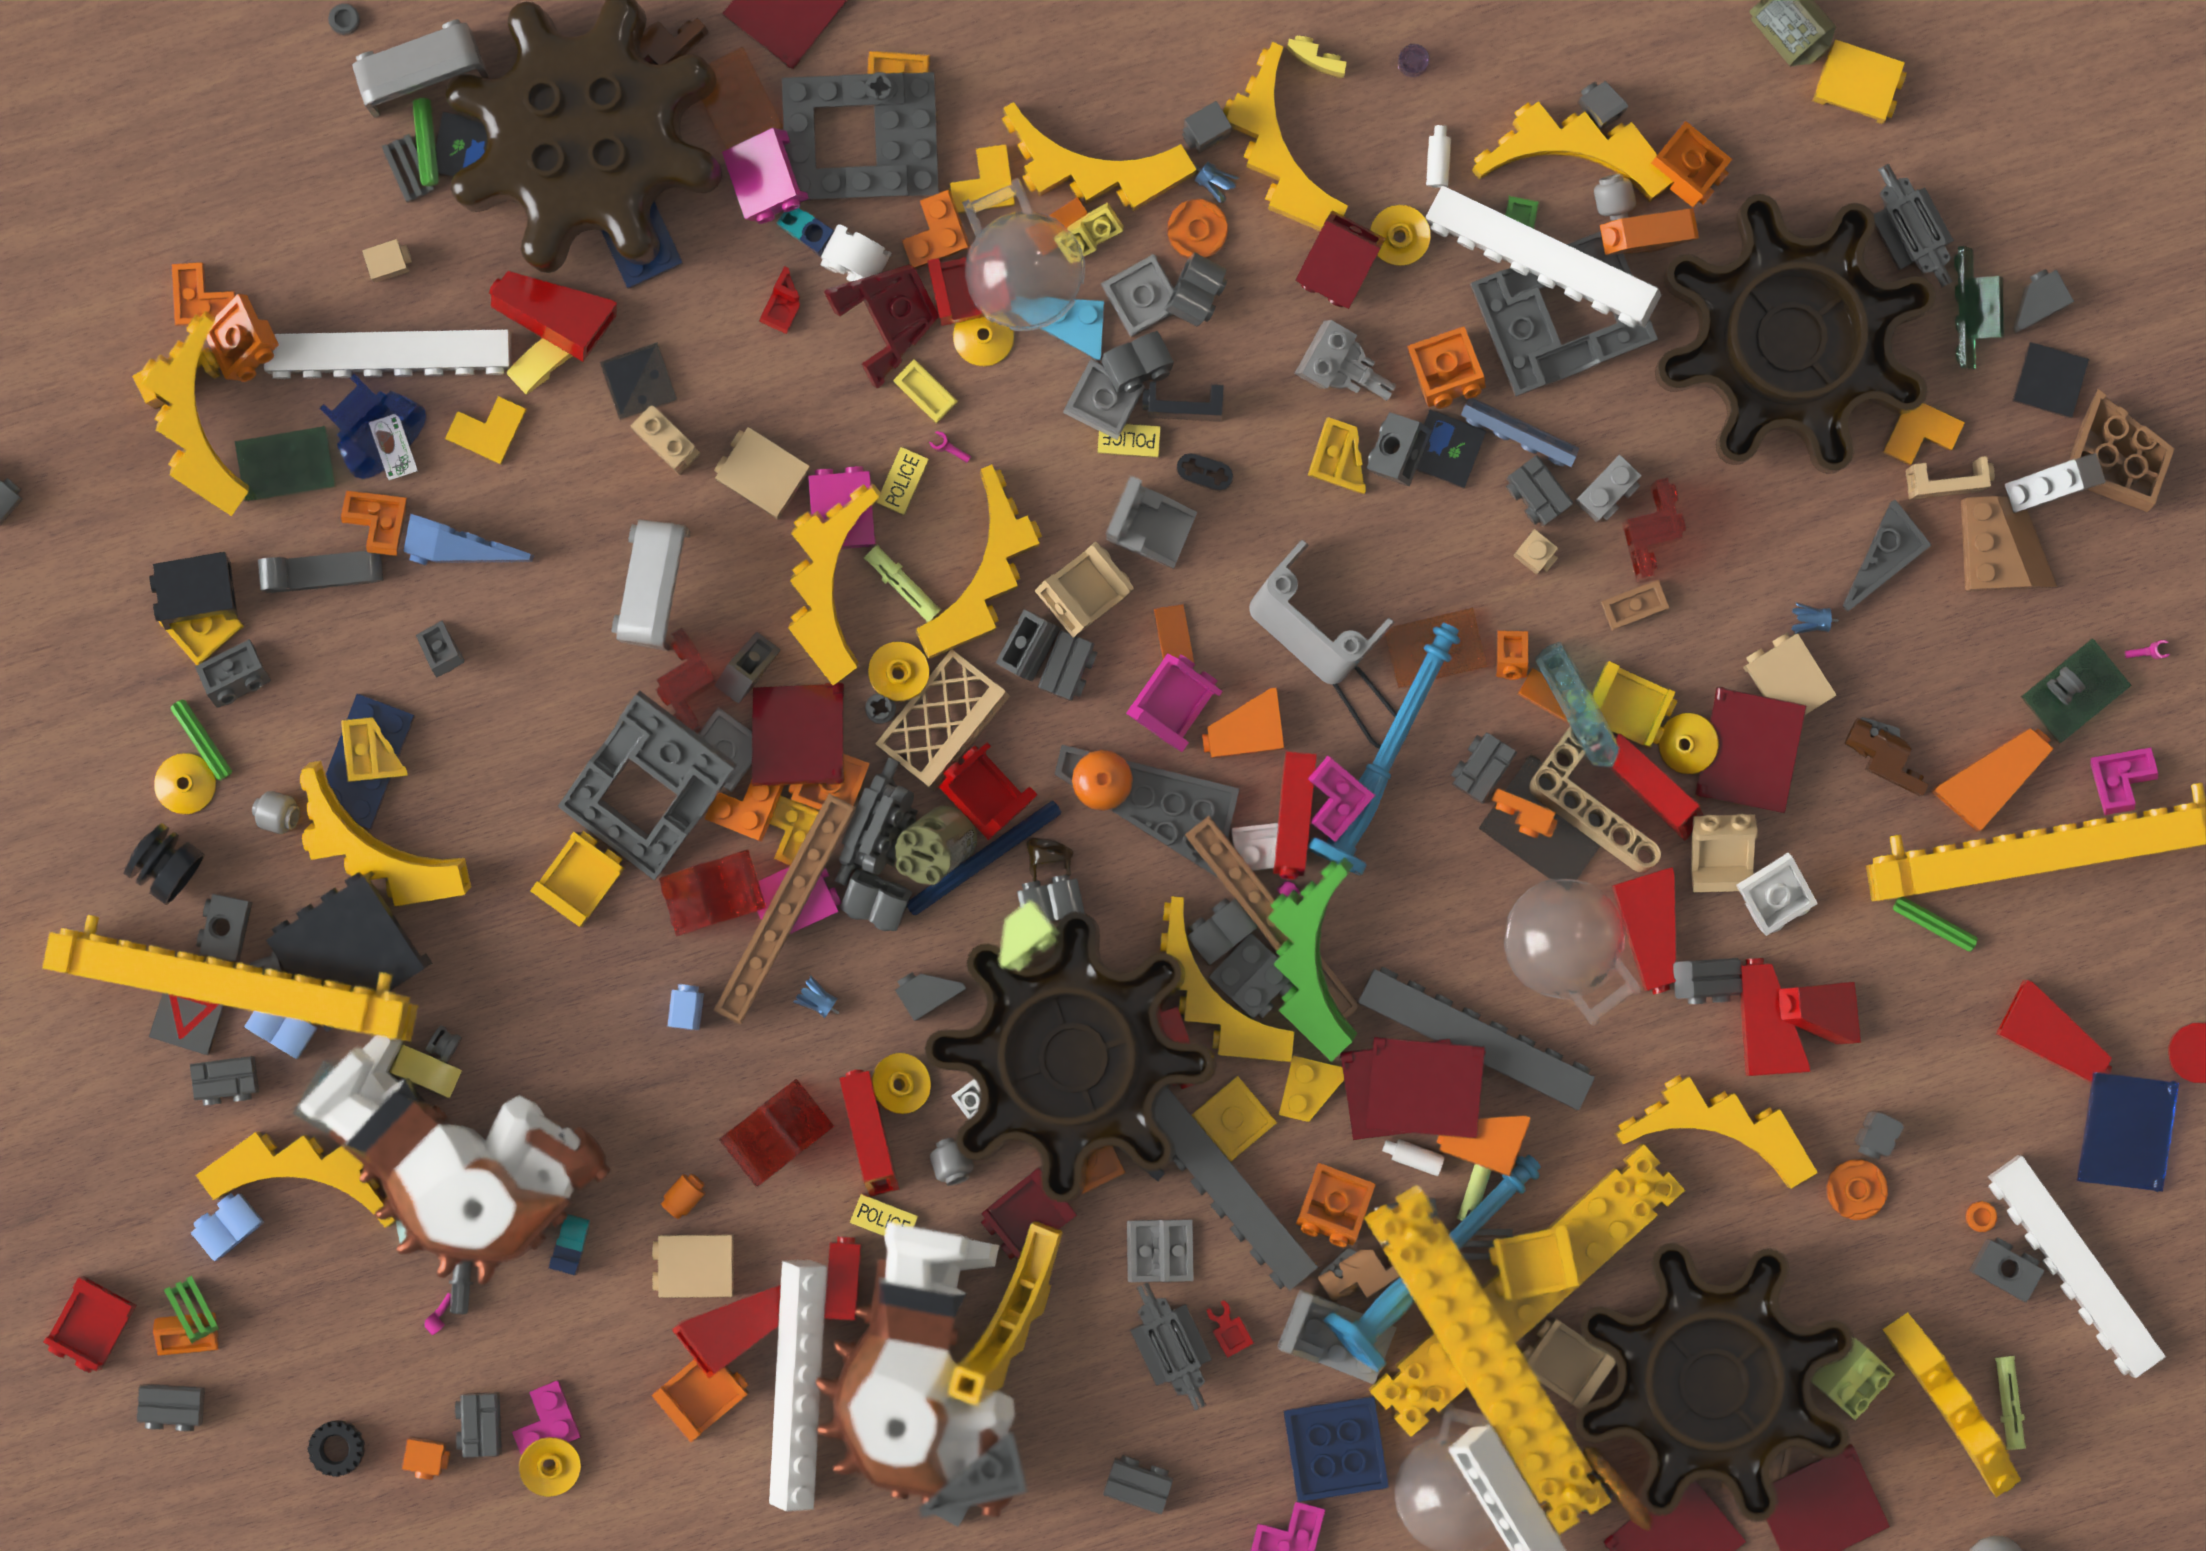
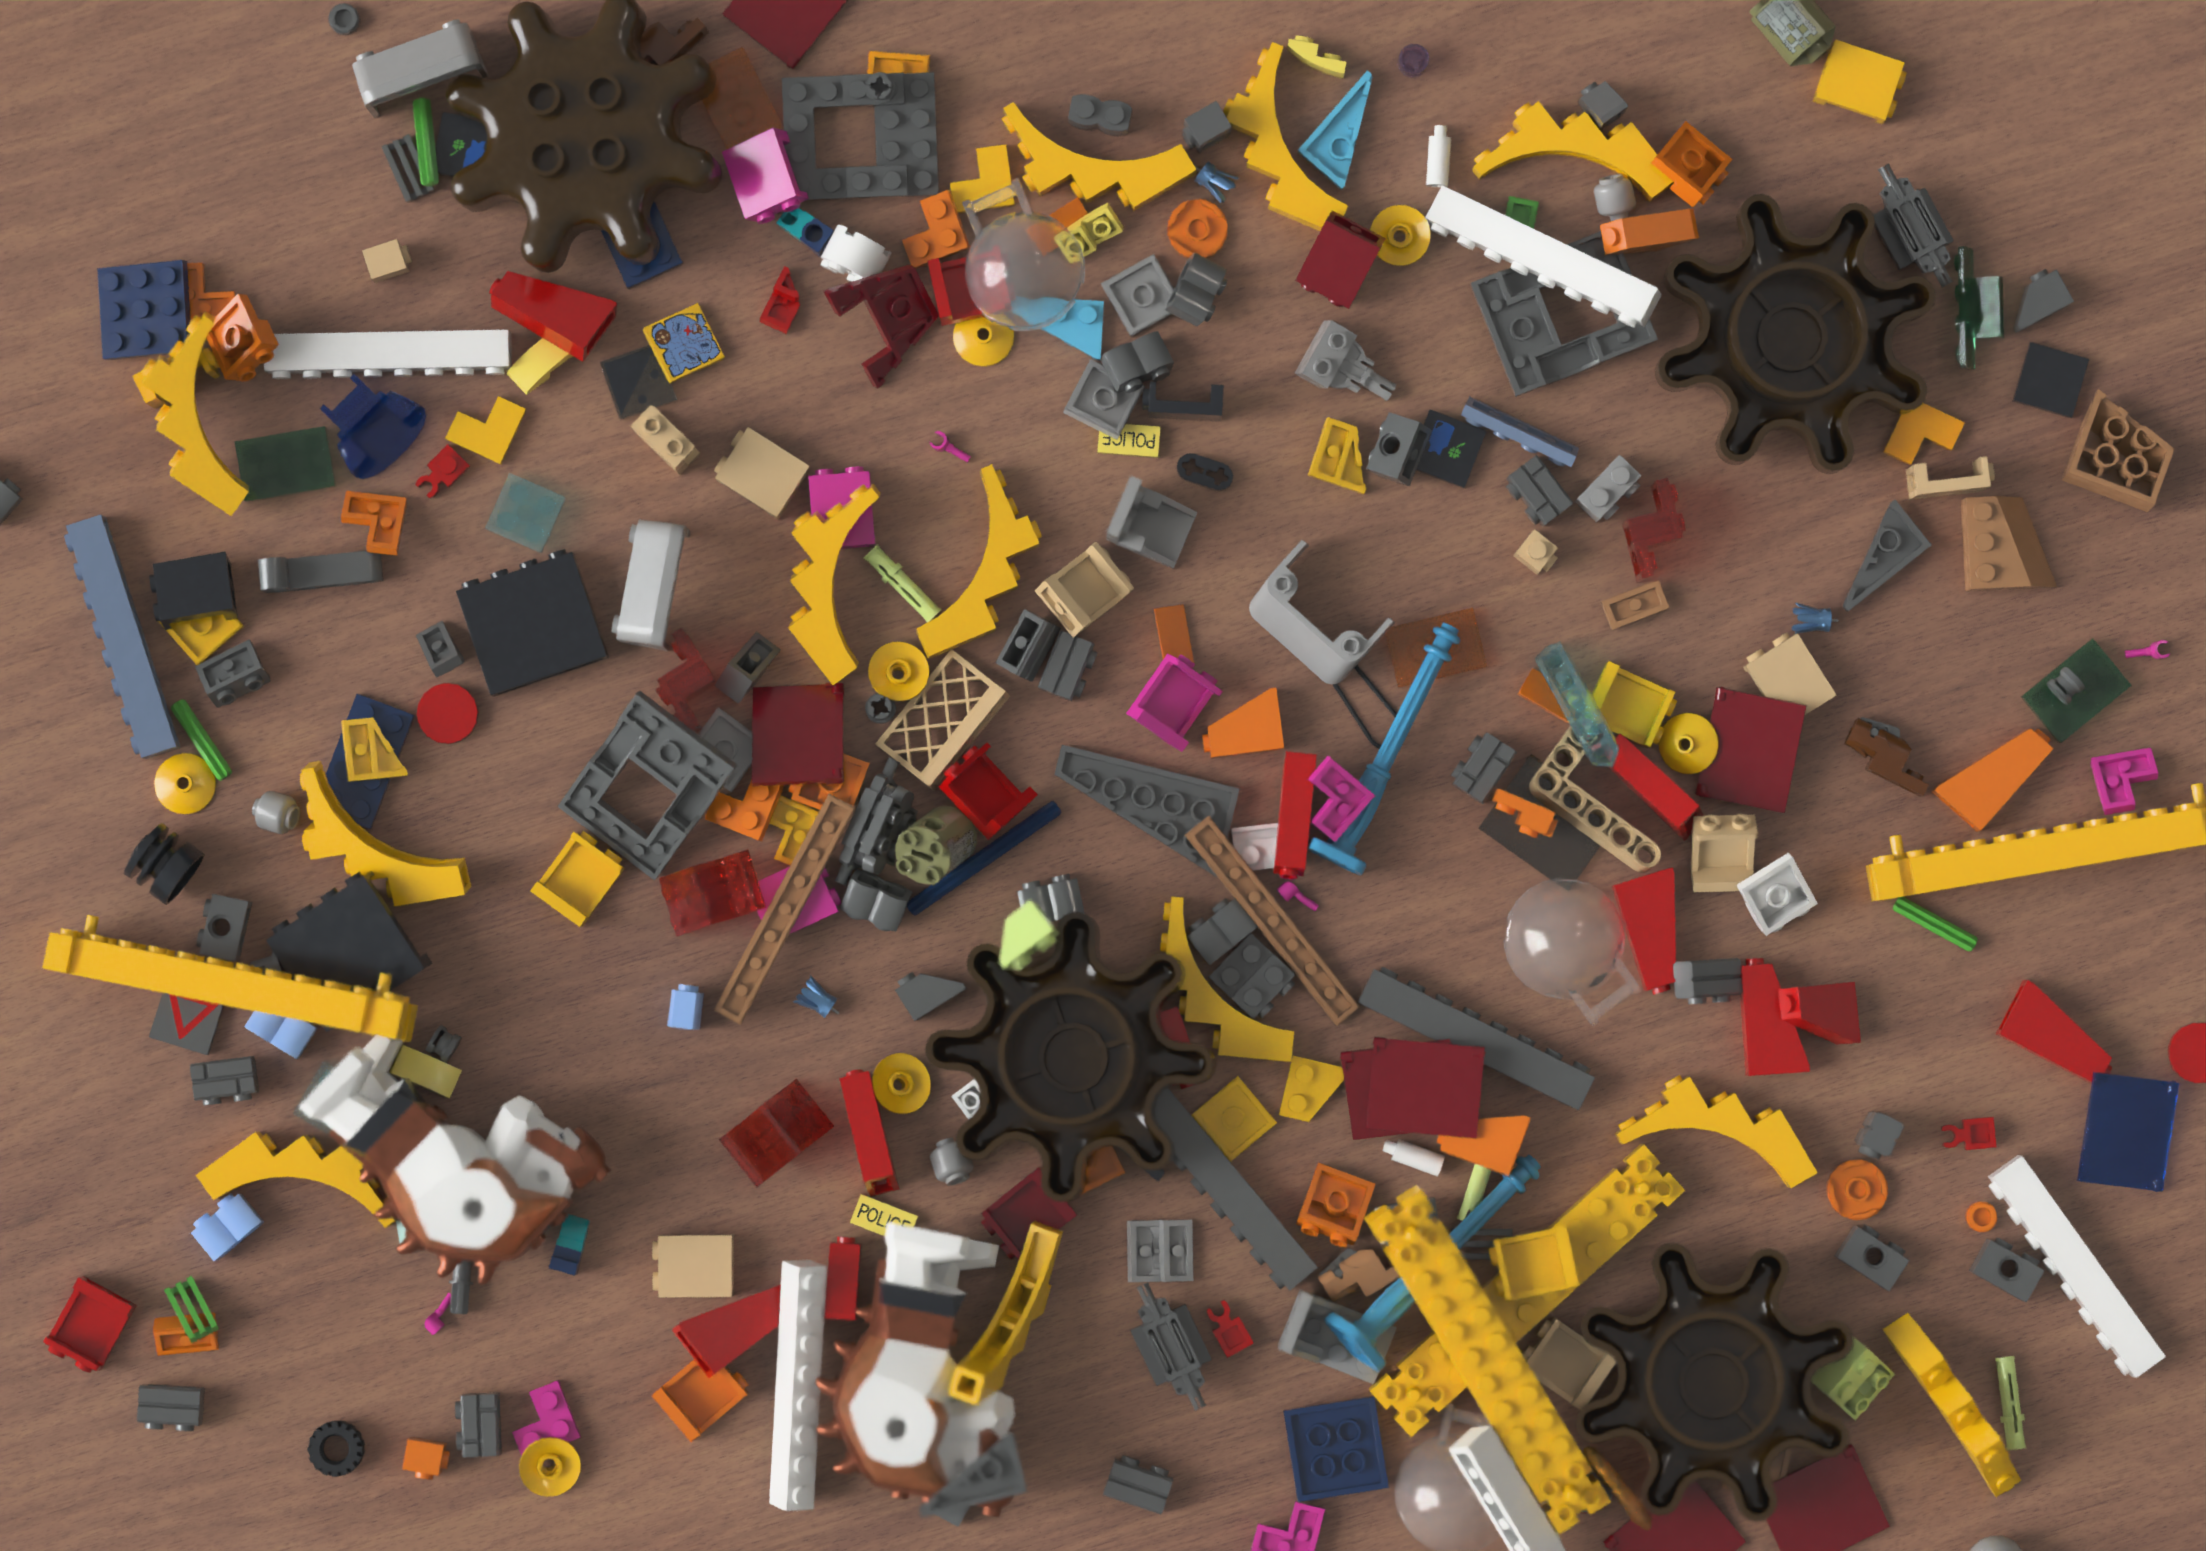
(122, 636): none -> sand blue brick
(143, 308): none -> dark blue plate
(393, 447): white tile -> none
(443, 544): medium blue wedge -> none
(446, 468): none -> red plate
(447, 713): none -> red tile
(525, 513): none -> clear light blue plate
(531, 622): none -> black brick
(683, 343): none -> tile
(683, 1195): orange brick -> none
(902, 481): light yellow tile -> none
(925, 391): light yellow tile -> none
(1047, 851): dark brown piece -> none
(1102, 780): orange cylinder -> none
(1108, 116): none -> dark grey brick
(1311, 1005): bright green arch -> none
(1334, 140): none -> medium azure wing
(1447, 368): orange plate -> none
(1512, 654): orange bracket -> none
(1854, 1252): none -> dark grey brick
(1975, 1133): none -> red plate
(2055, 483): arch -> none

